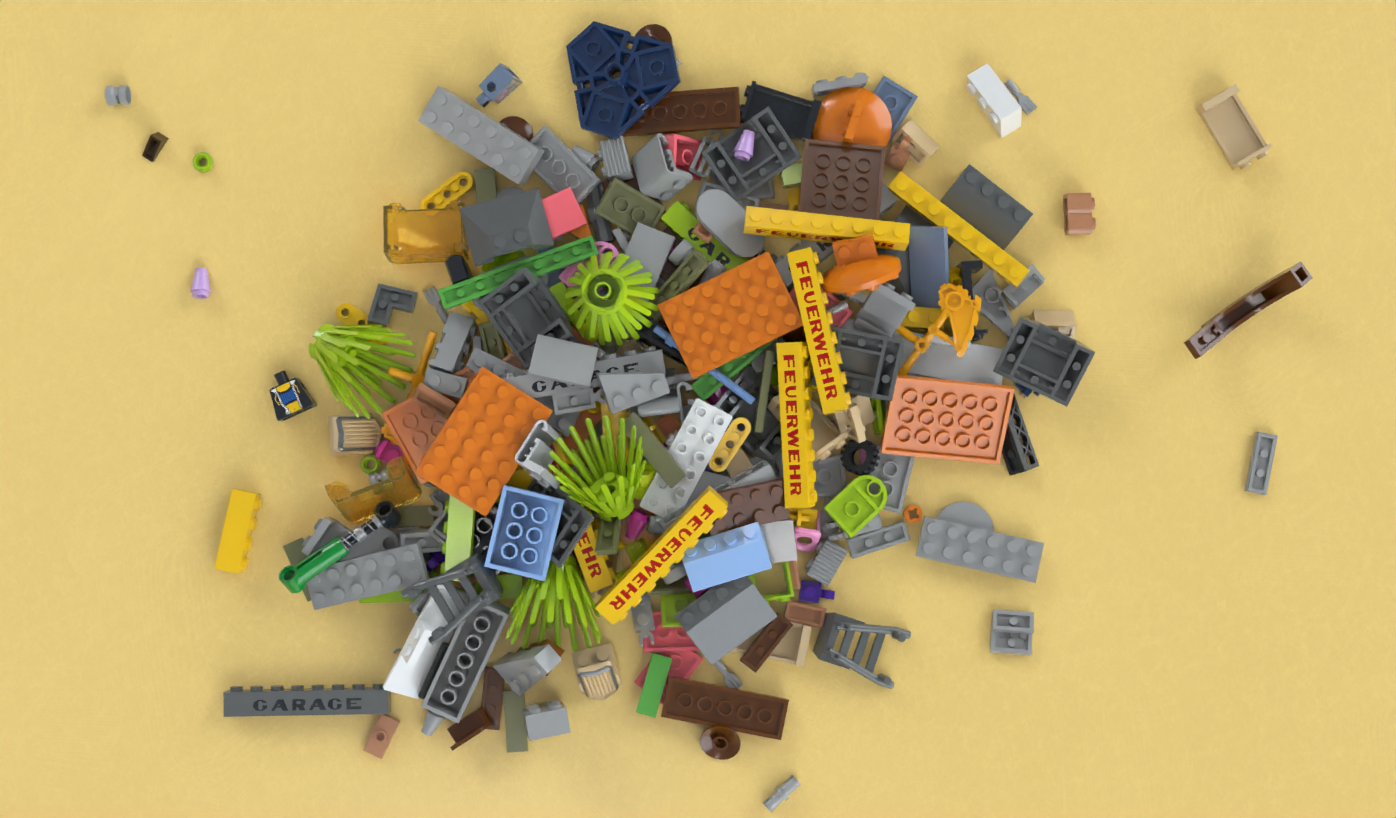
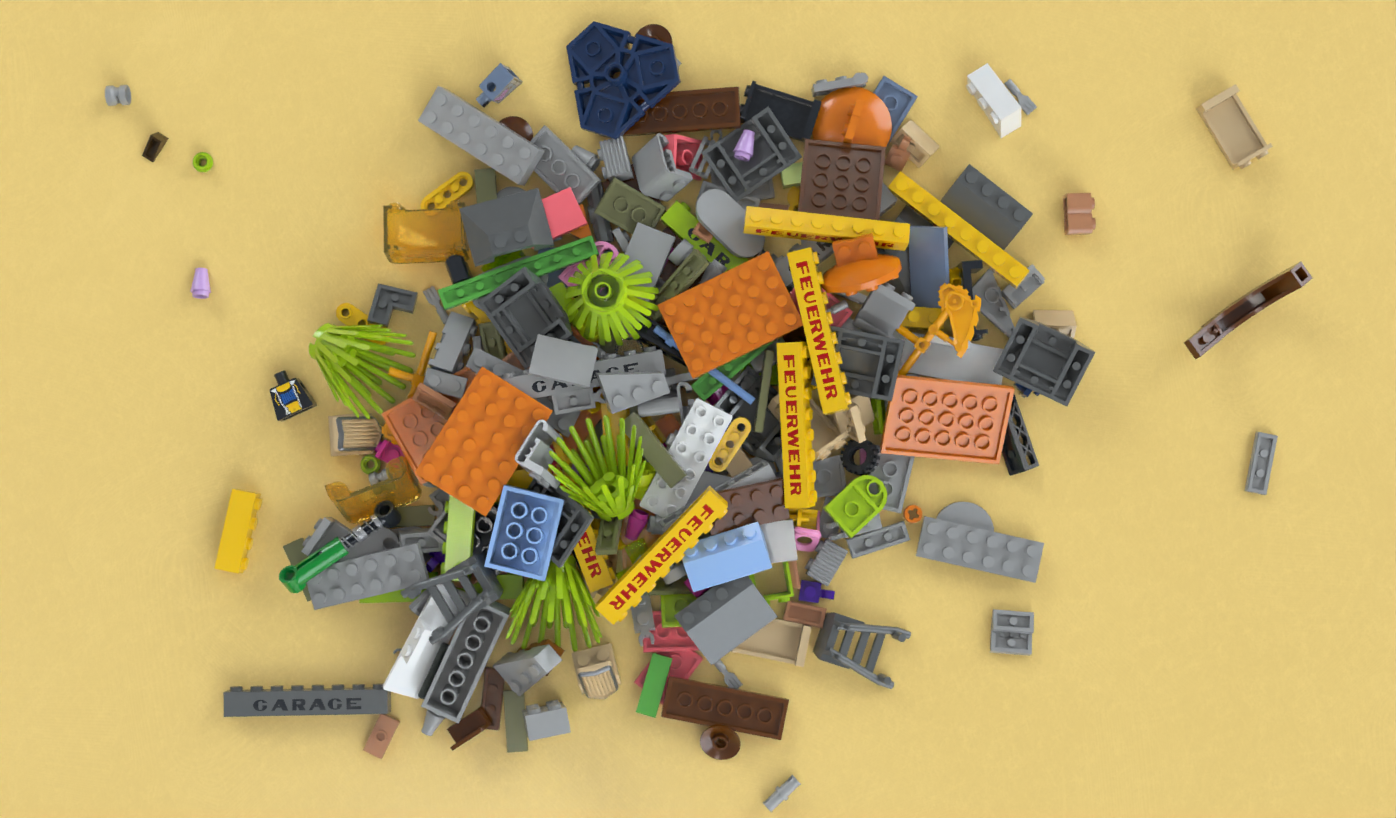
(766, 642): reddish brown tile -> none

